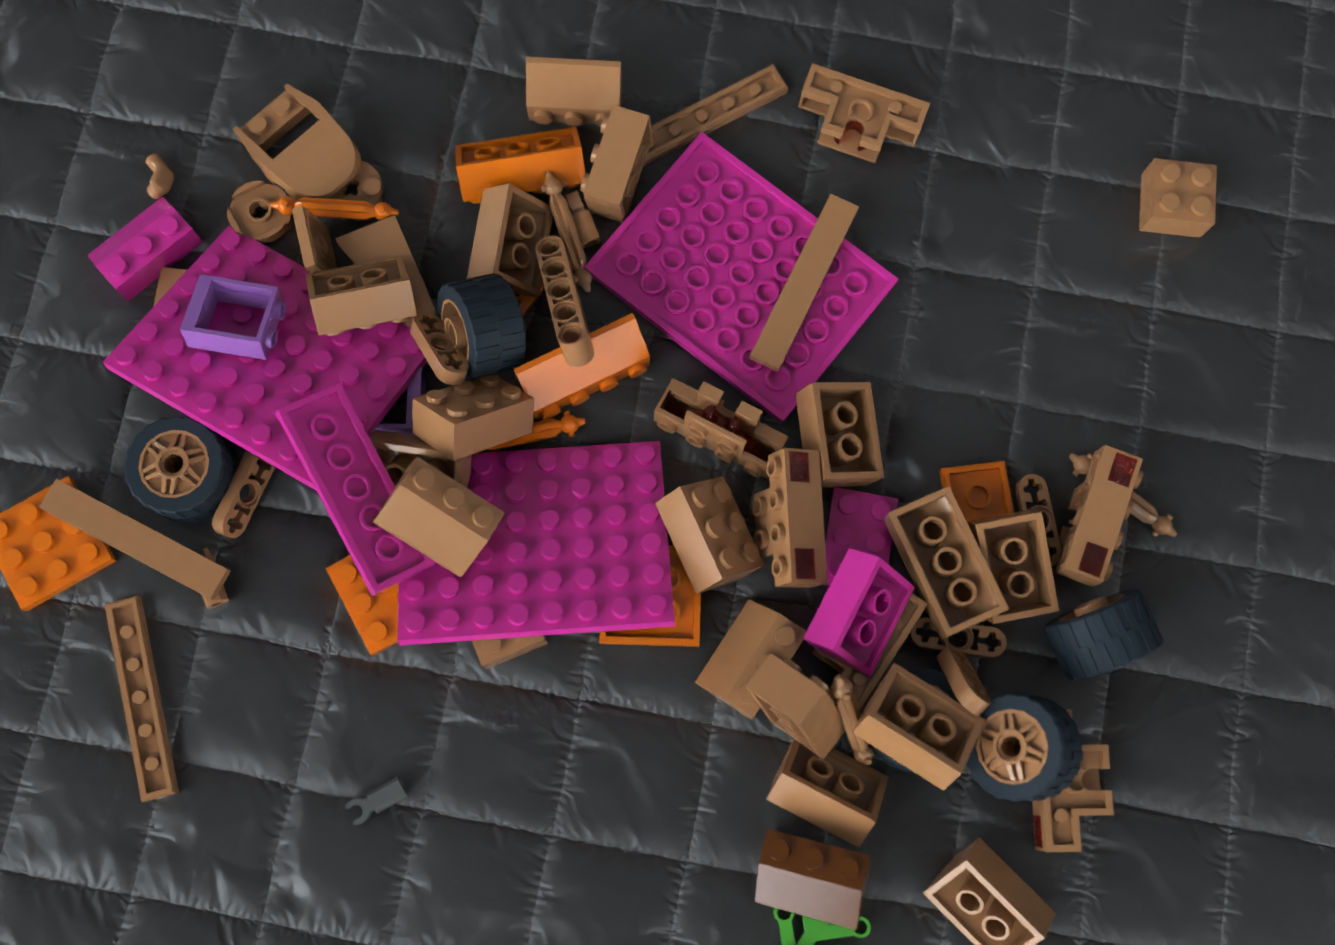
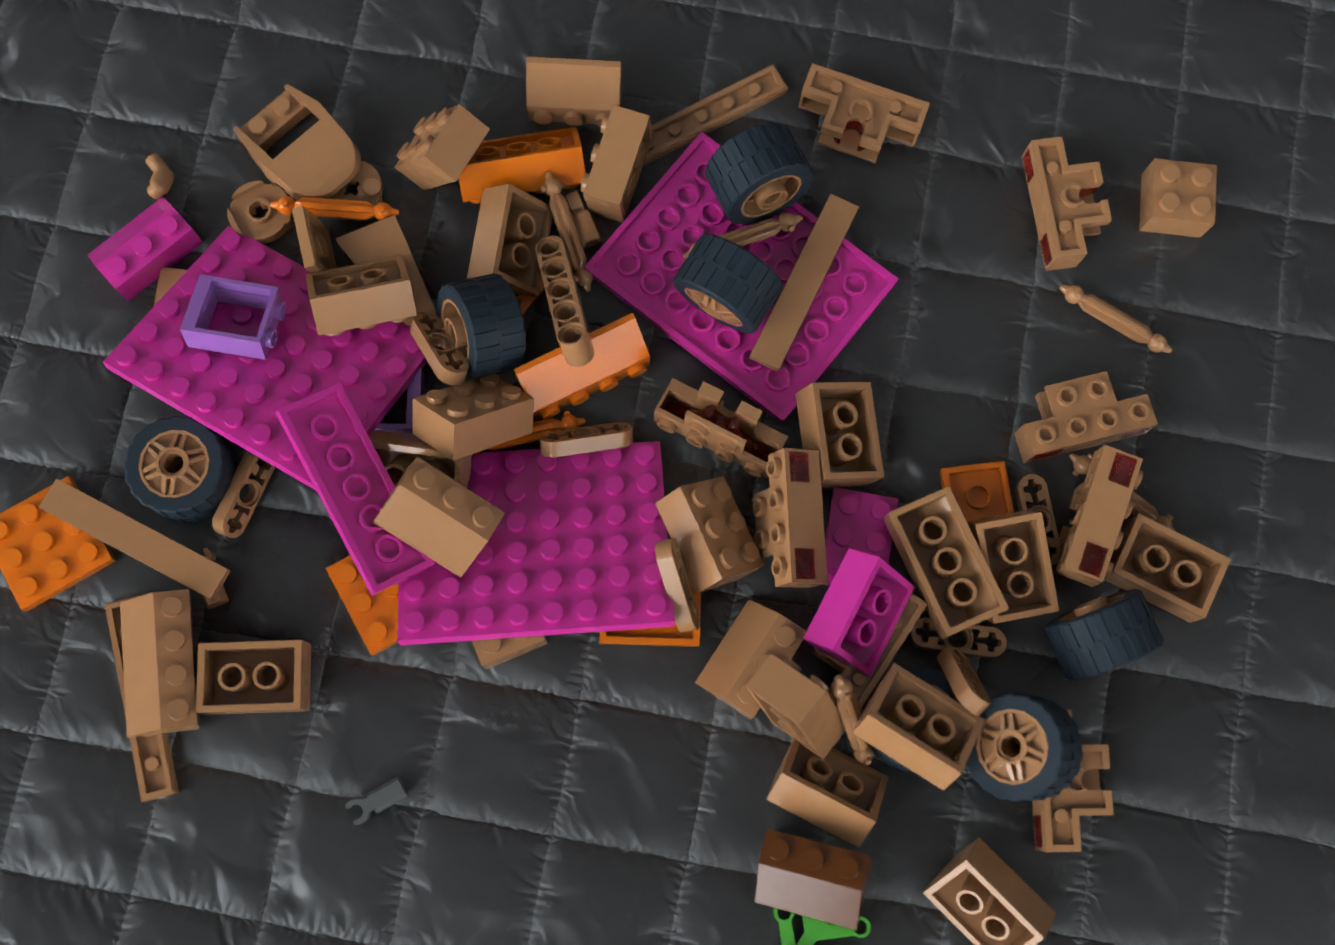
(159, 663): none -> medium nougat slope
(253, 677): none -> medium nougat brick
(441, 147): none -> medium nougat brick
(586, 439): none -> medium nougat beam
(677, 584): none -> medium nougat beam
(728, 283): none -> black wheel
(759, 173): none -> black wheel
(760, 230): none -> medium nougat wheel
(1063, 202): none -> medium nougat piece
(1082, 416): none -> medium nougat piece
(1115, 318): none -> medium nougat wheel
(1167, 568): none -> medium nougat brick

